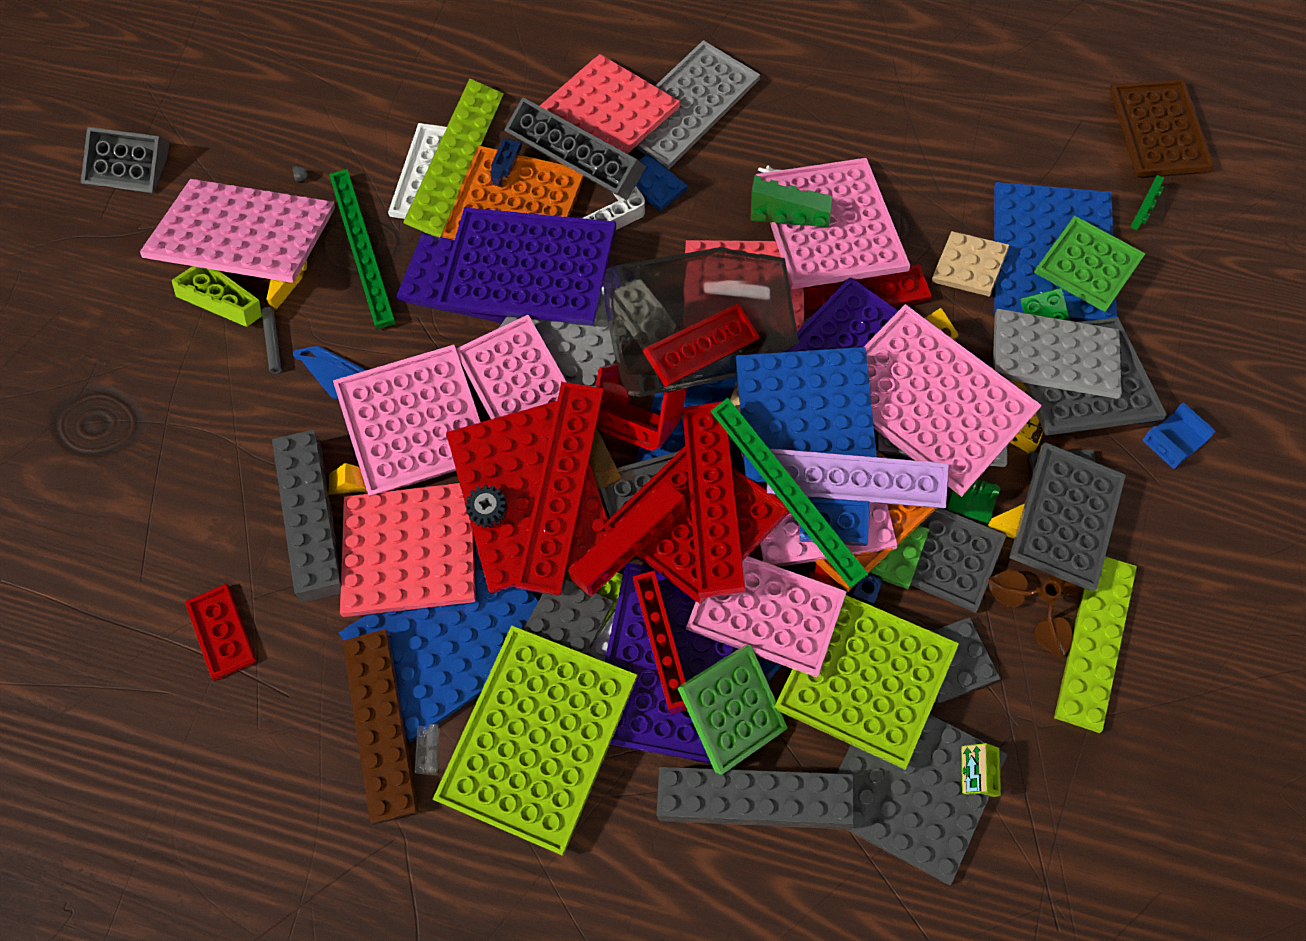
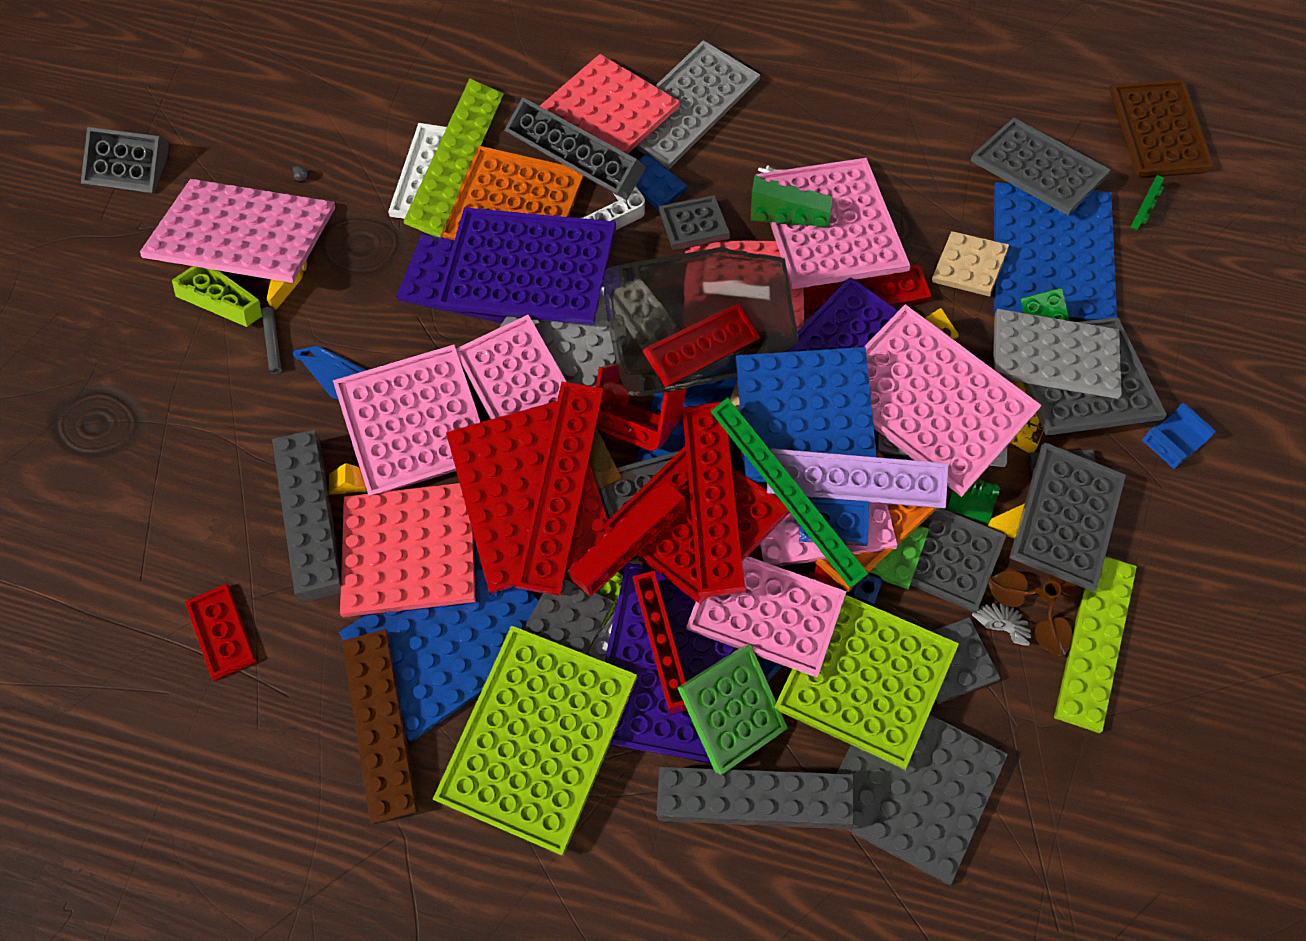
(362, 250): green plate -> none
(427, 750): clear hinge -> none
(490, 512): black wheel -> none
(504, 160): dark blue hinge -> none
(694, 222): none -> dark grey plate
(981, 770): panel -> none
(1004, 620): none -> light grey hair
(1041, 166): none -> dark grey plate
(1089, 263): bright green plate -> none

